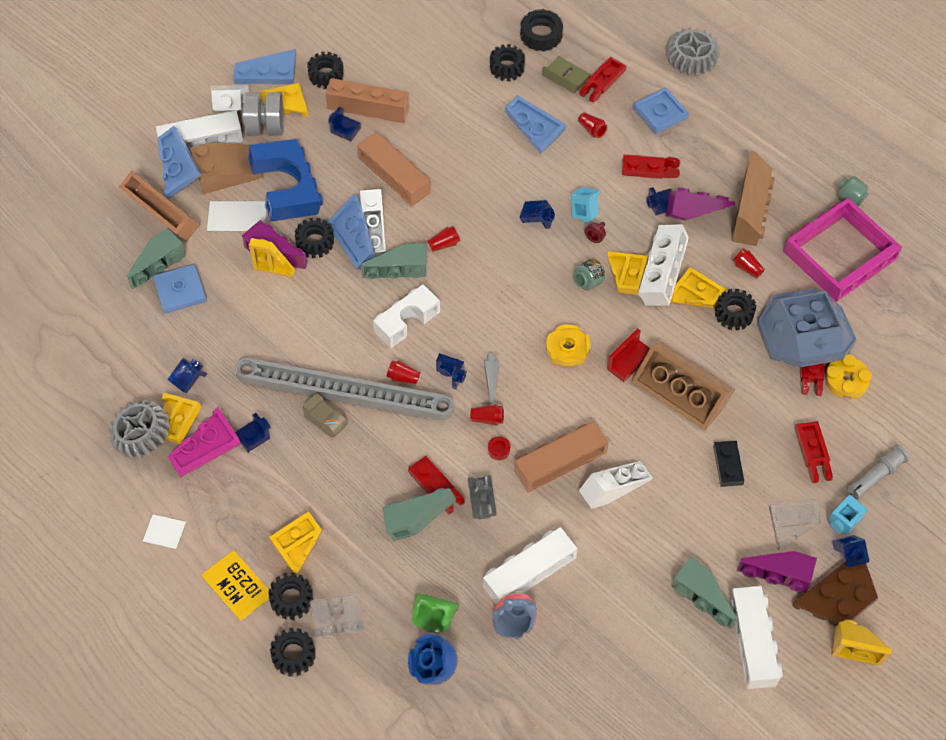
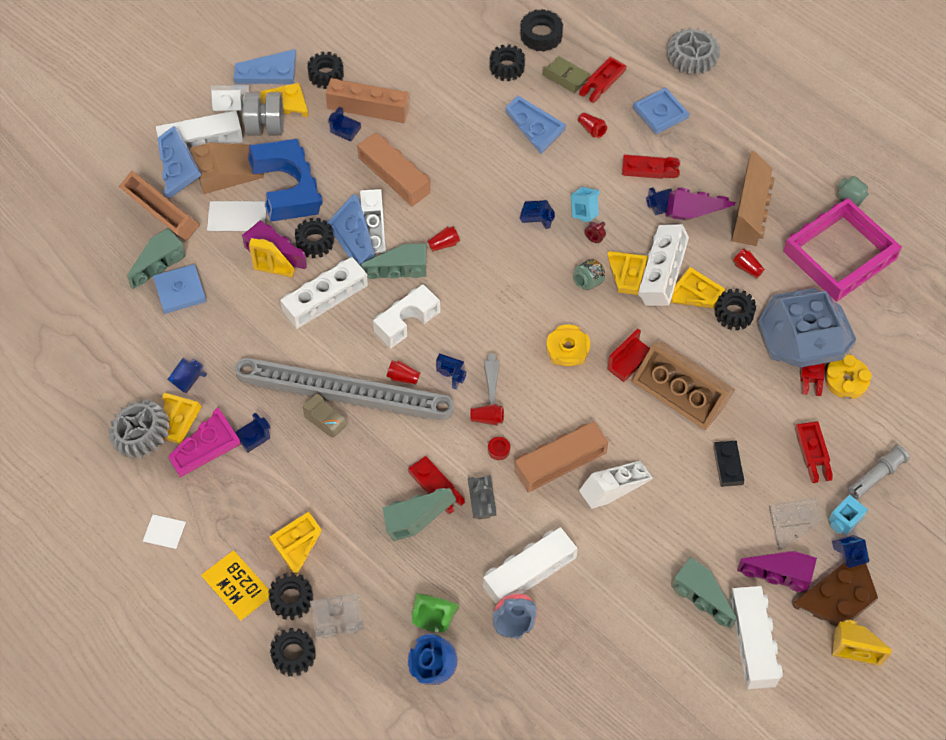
(318, 302): none -> white brick

